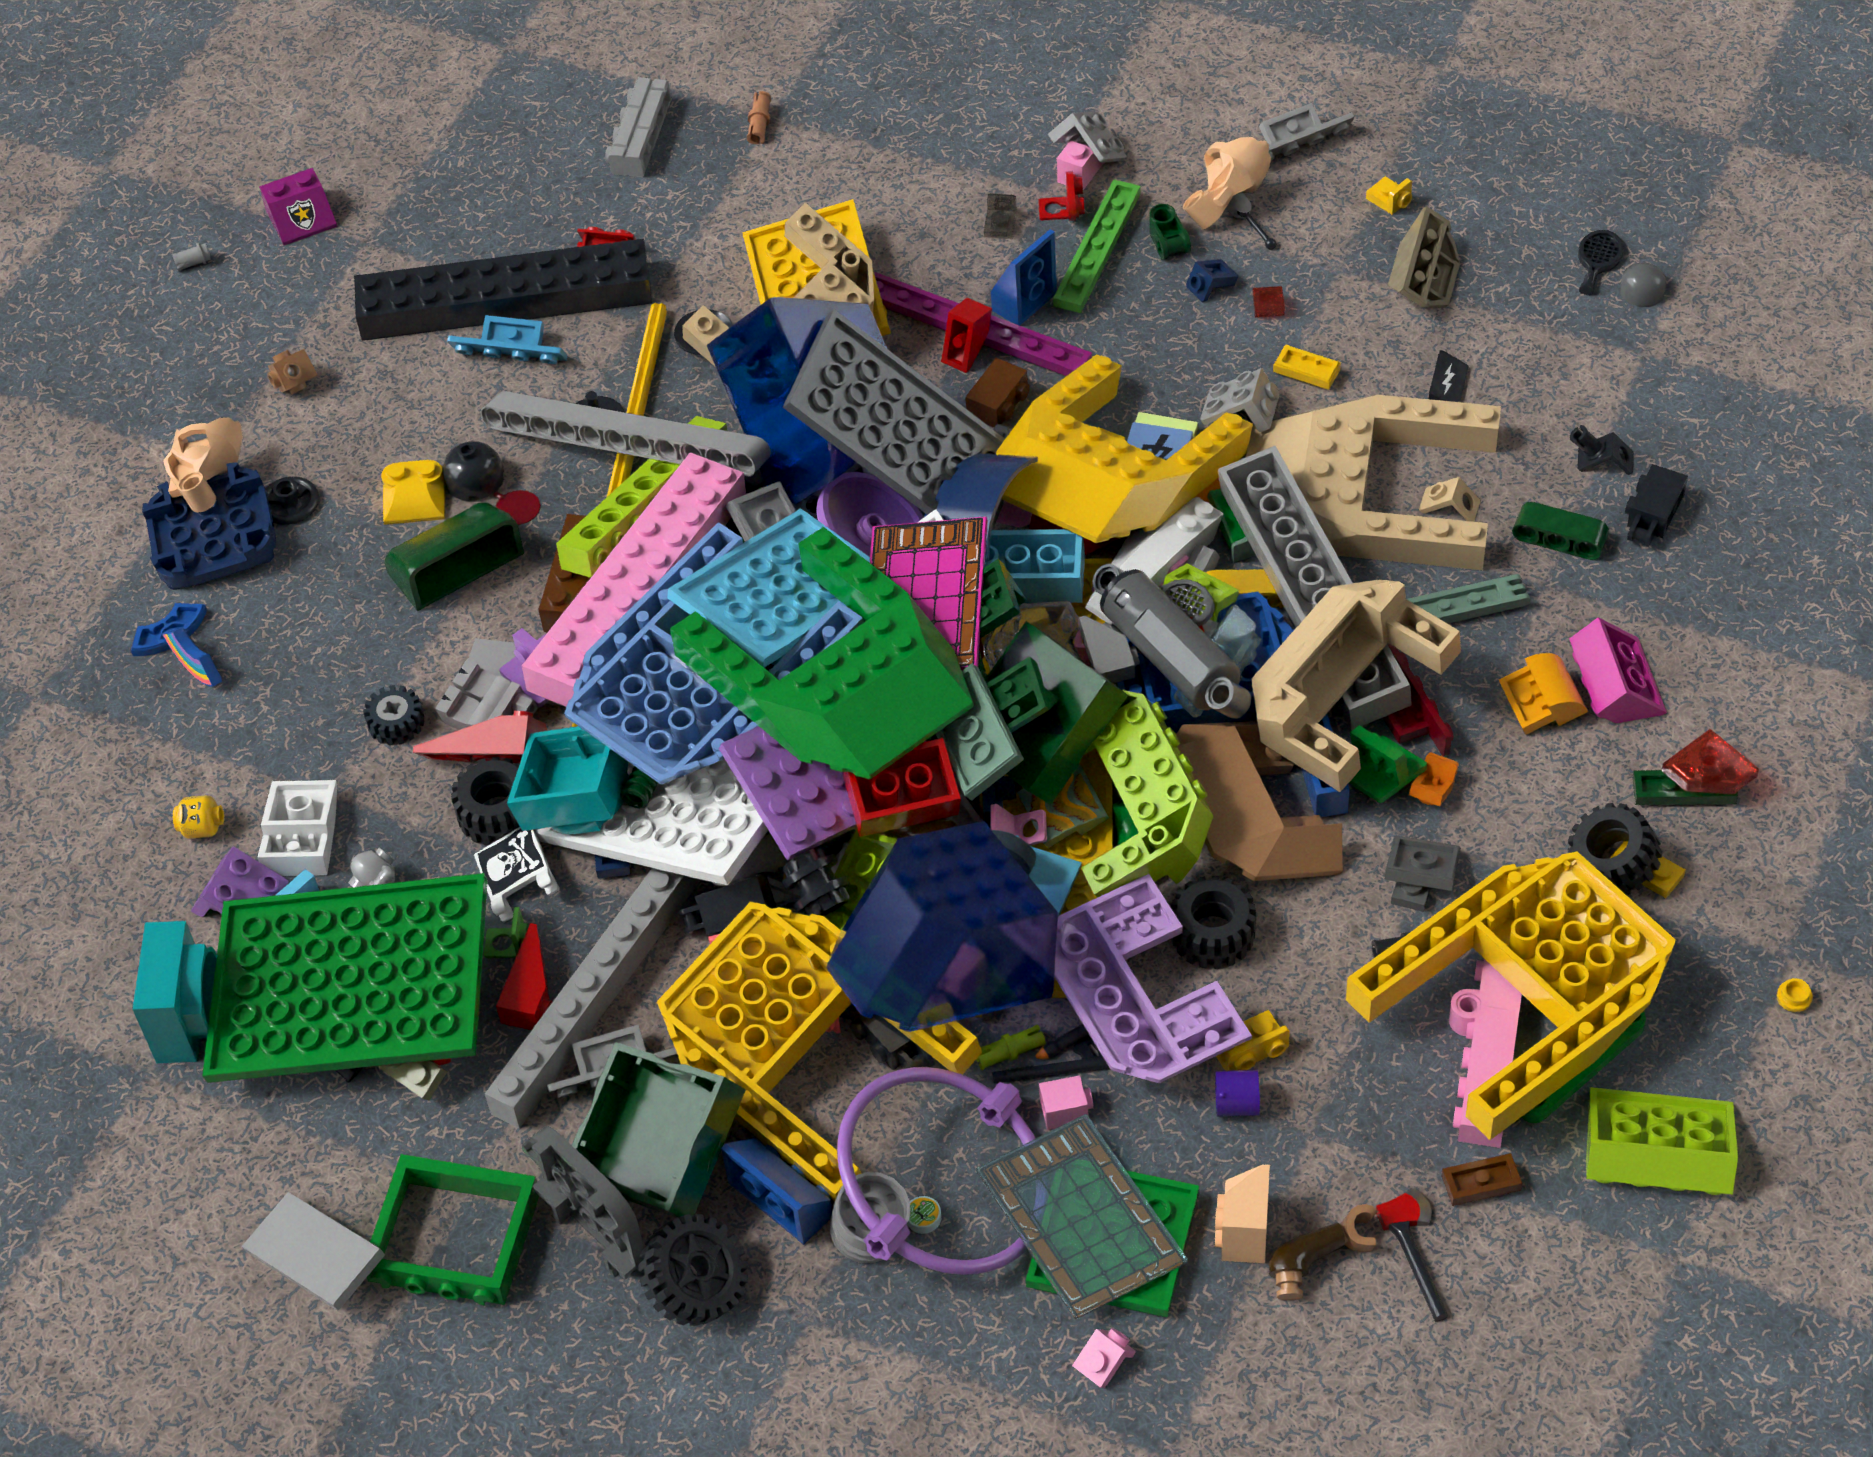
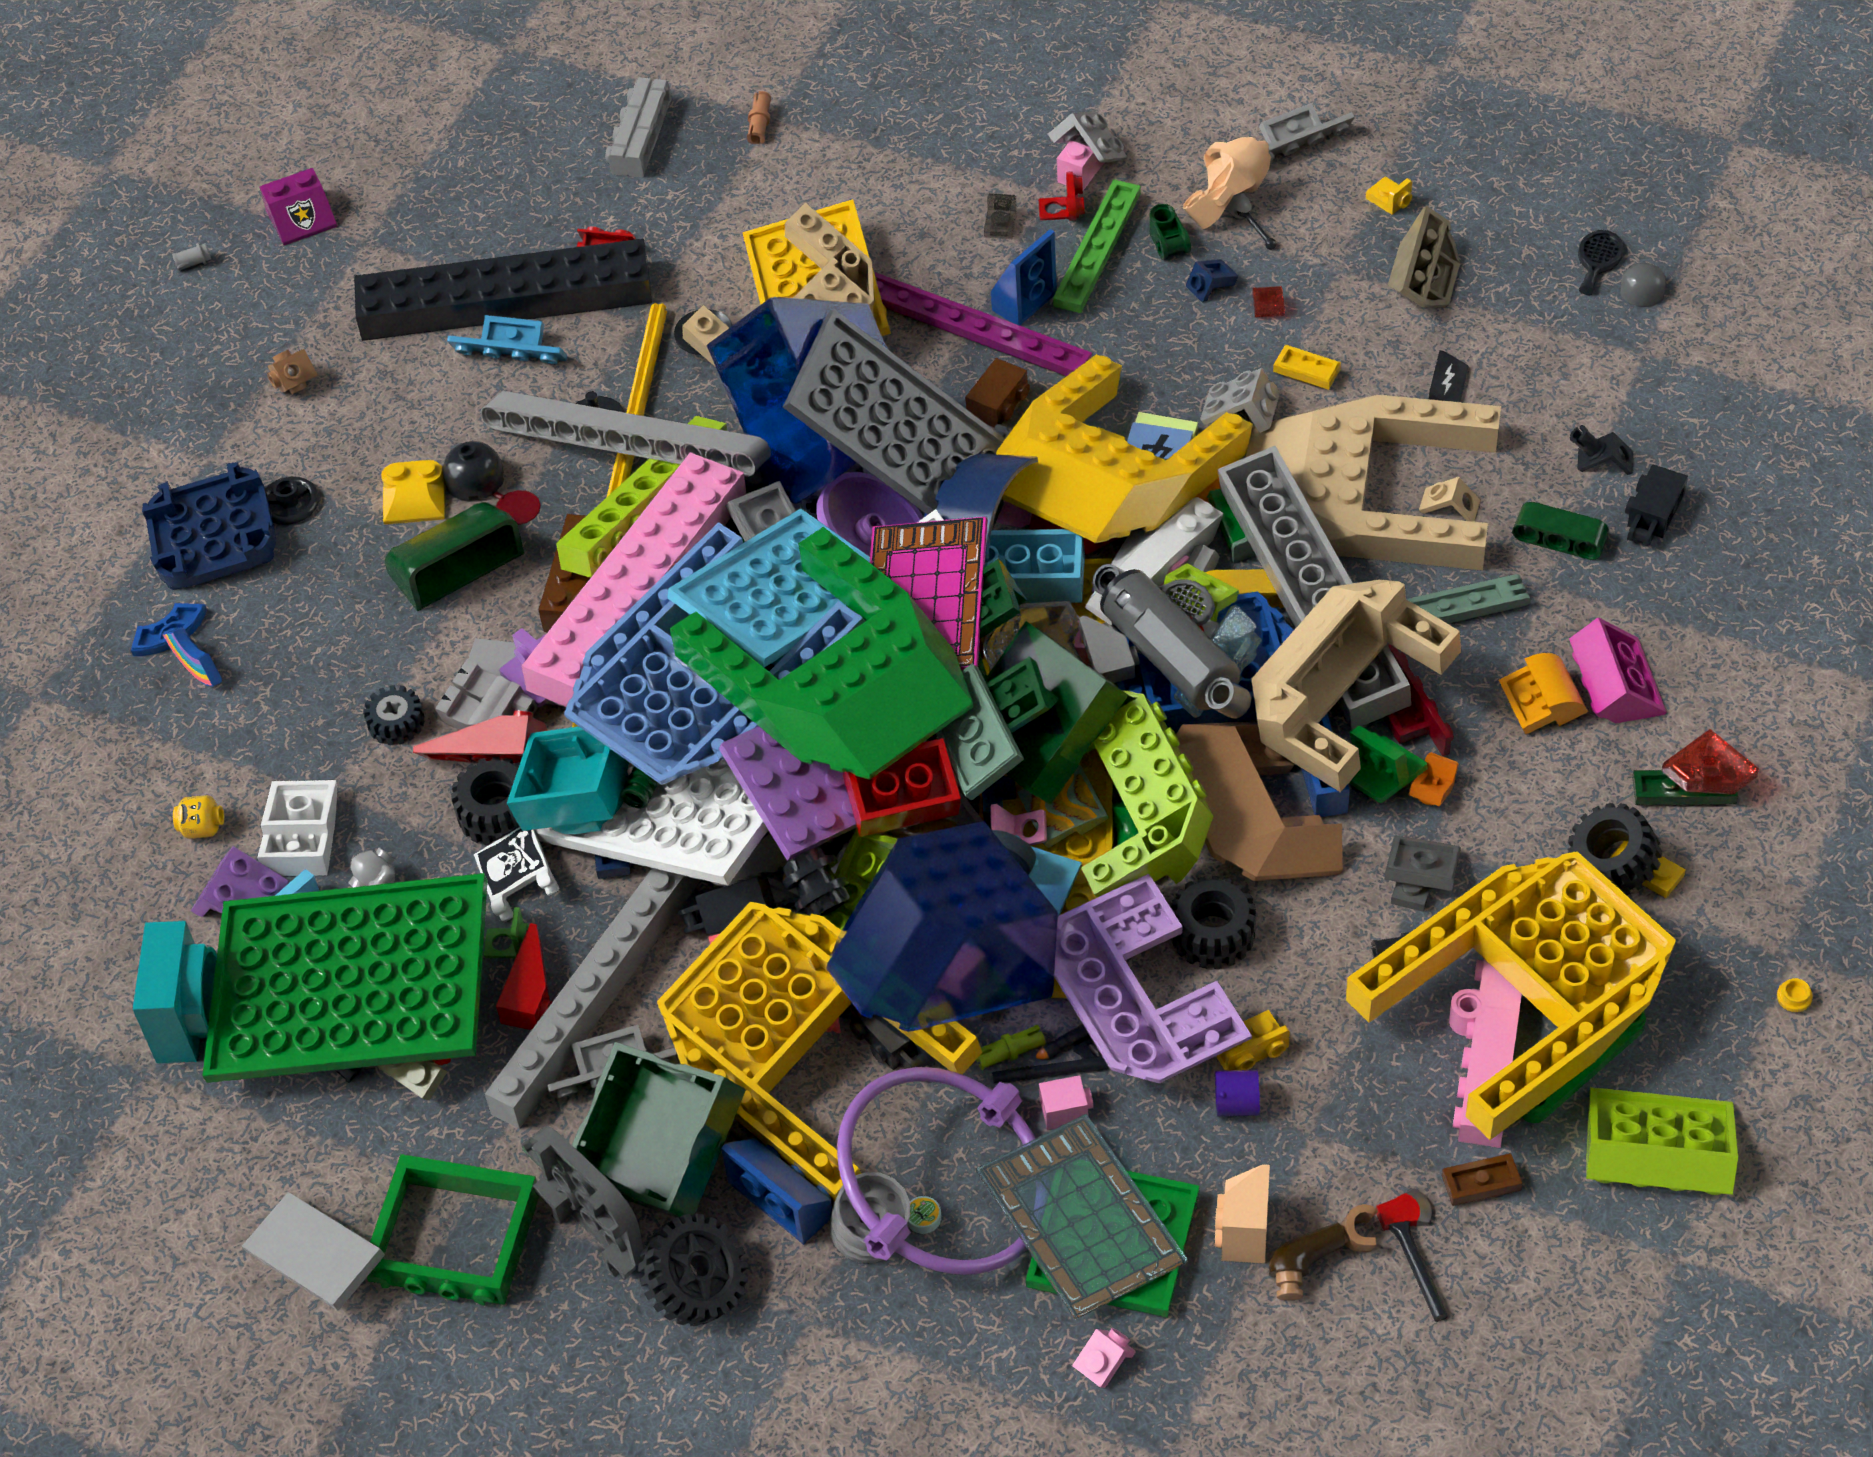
(198, 461): light nougat piece -> none
(965, 333): red slope -> none

